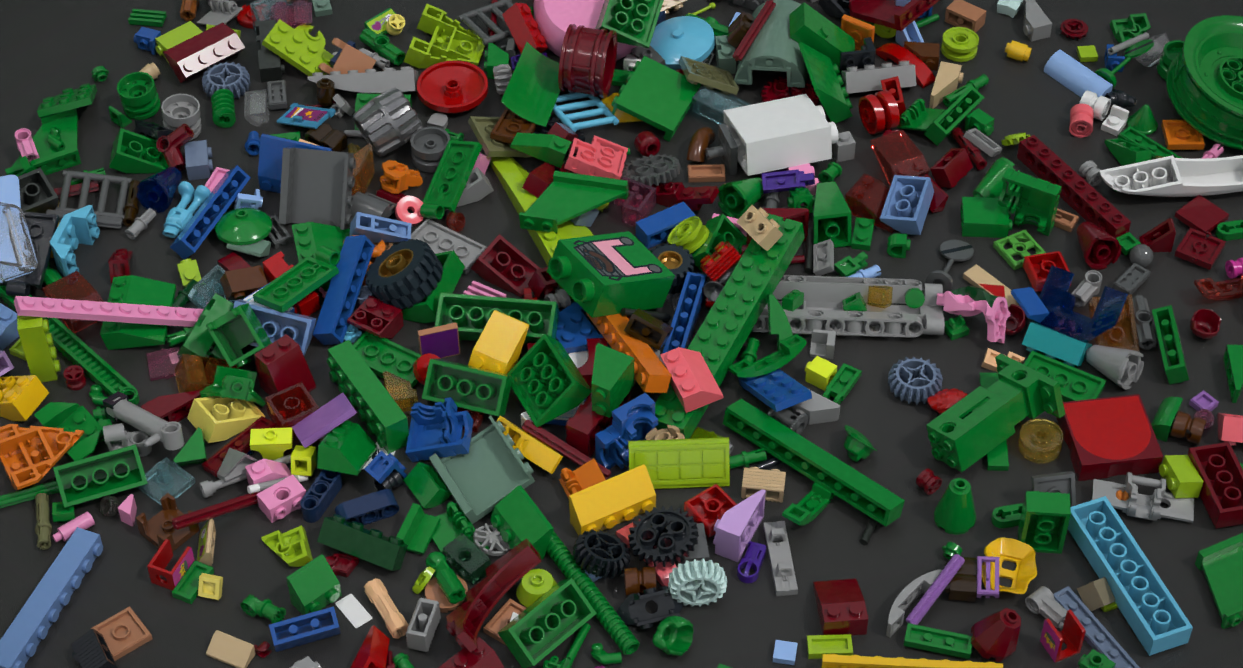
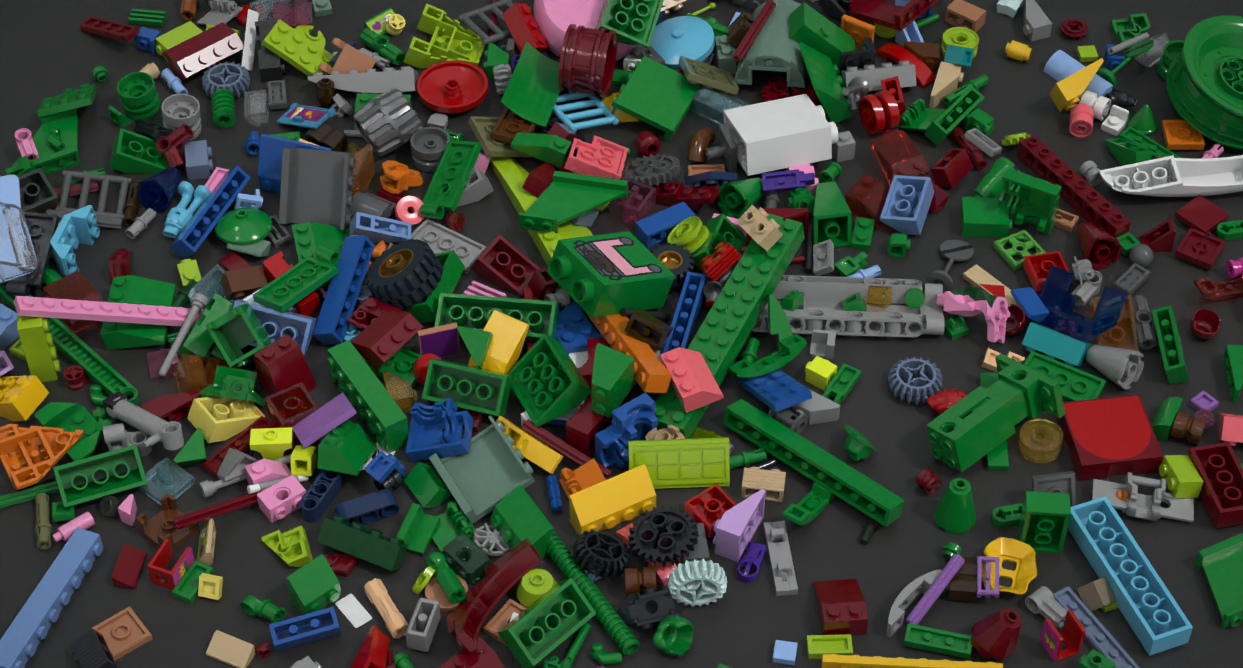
(109, 28): none -> dark red tile
(128, 567): none -> dark red slope
(173, 82): none -> light blue pin
(197, 302): none -> light grey piece
(250, 40): none -> white sticker
(386, 337): none -> dark red slope
(476, 342): none -> green tile
(554, 493): none -> blue axle
(710, 178): none -> dark blue plate
(857, 88): none -> flat silver piece
(959, 55): none -> teal panel
(1068, 91): none -> yellow slope
(1082, 270): none -> light grey hinge

